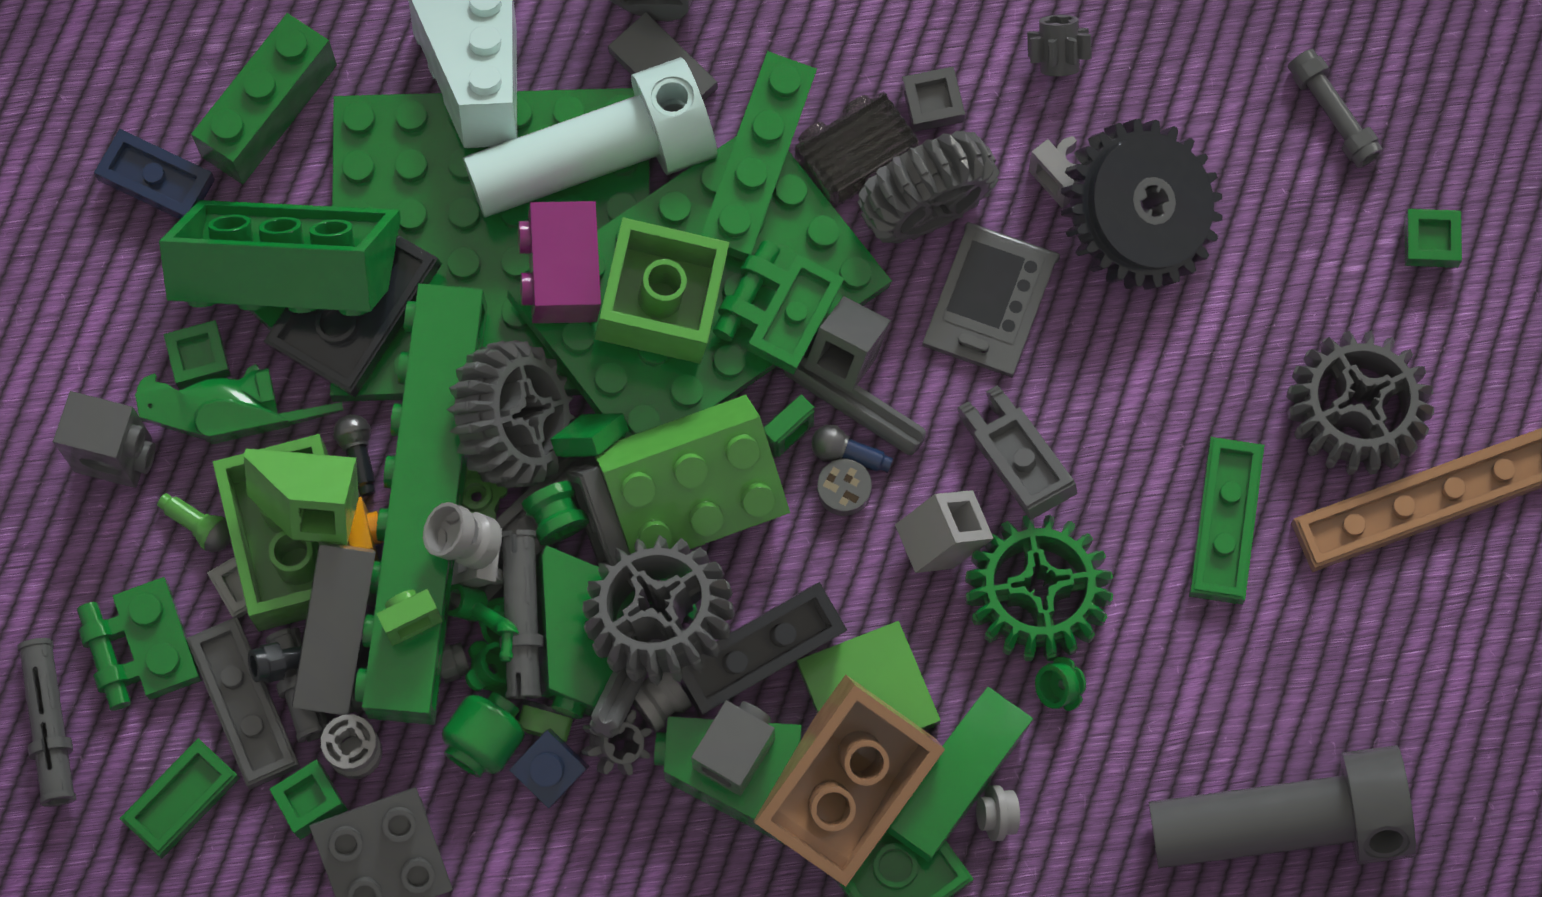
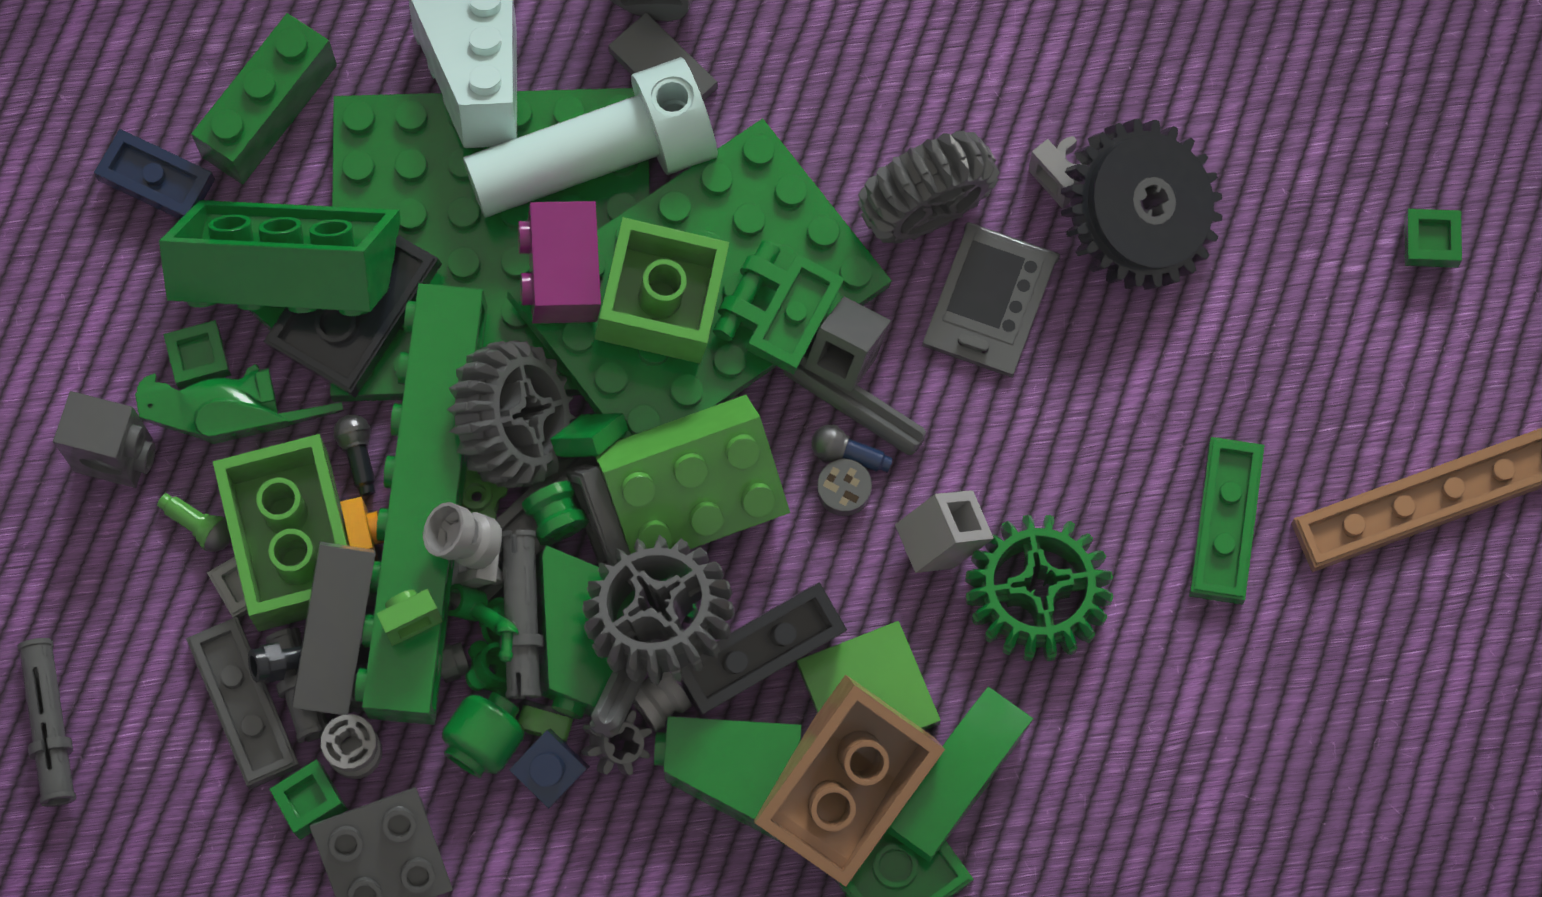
(155, 640): green plate -> none
(179, 798): green tile -> none
(304, 493): bright green slope -> none
(734, 746): dark grey brick -> none
(758, 153): green plate -> none
(789, 425): green tile -> none
(854, 146): clear smoke brick -> none
(933, 99): dark grey plate -> none
(998, 813): light grey plate -> none
(1019, 455): dark grey hinge -> none
(1059, 45): dark grey gear -> none
(1060, 684): green plate -> none
(1343, 365): dark grey gear -> none
(1359, 144): dark grey bar -> none
(1360, 807): dark grey piece -> none

